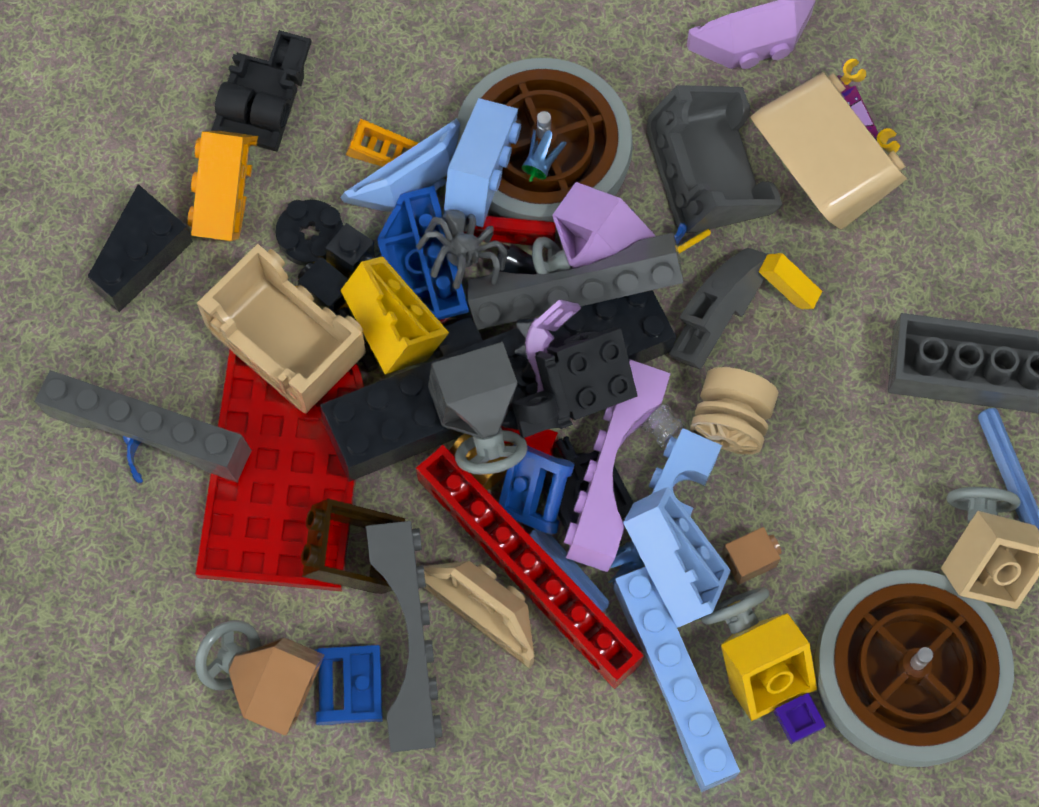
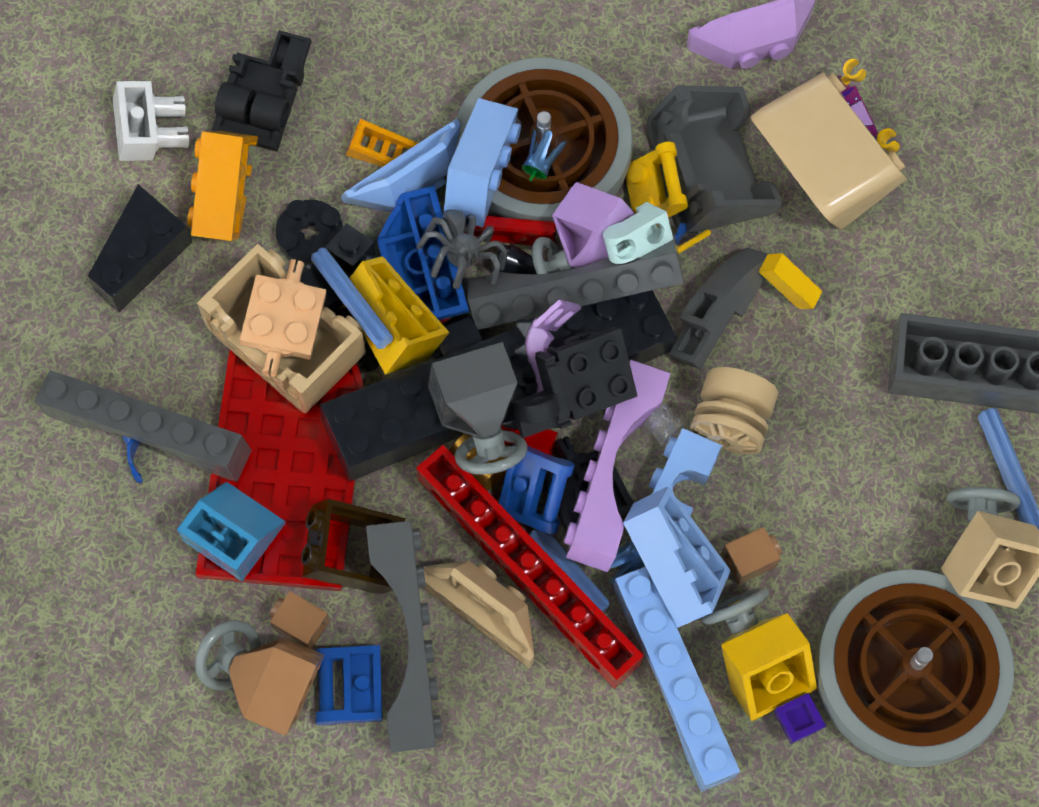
(136, 123): none -> white brick
(230, 529): none -> dark azure slope
(283, 317): none -> light nougat plate
(298, 620): none -> medium nougat brick
(352, 298): none -> medium blue axle
(637, 234): none -> light aqua leg
(646, 181): none -> yellow plate

